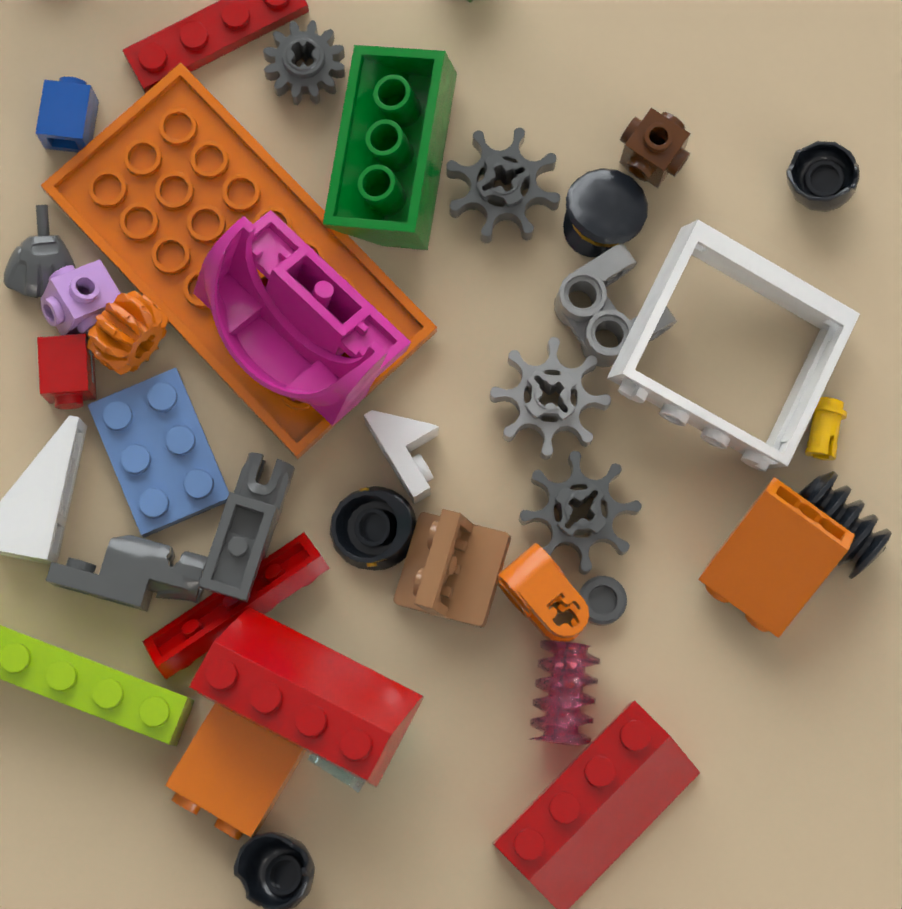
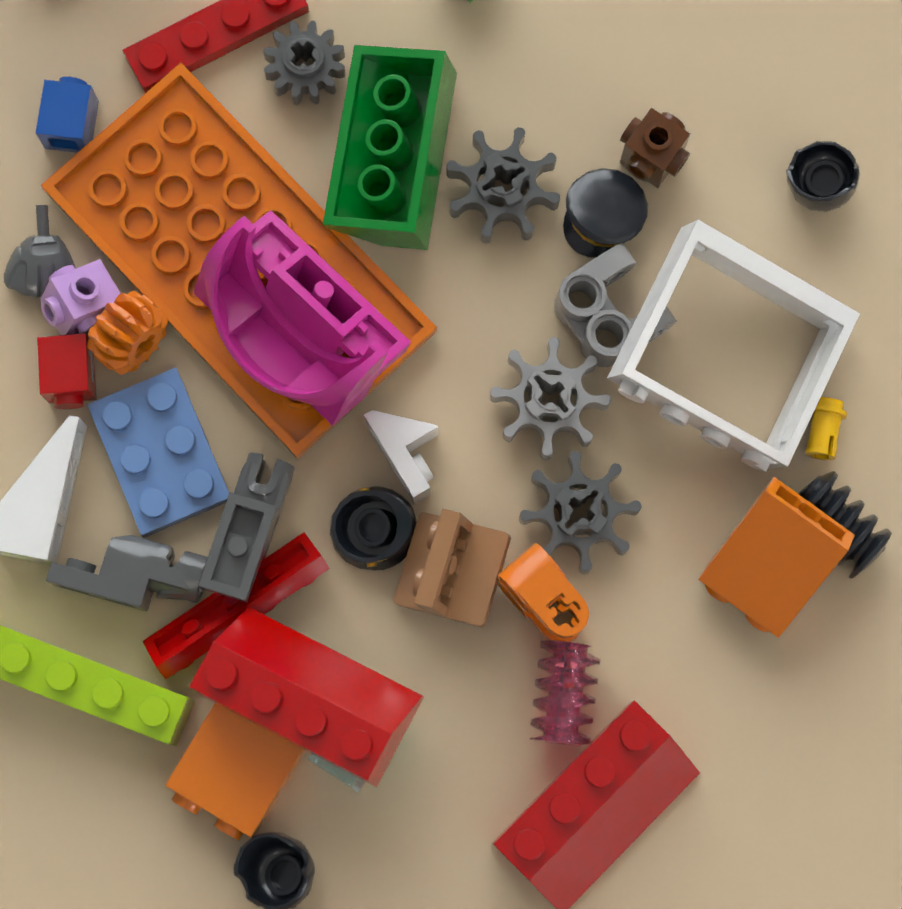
(604, 599): dark grey tile -> none

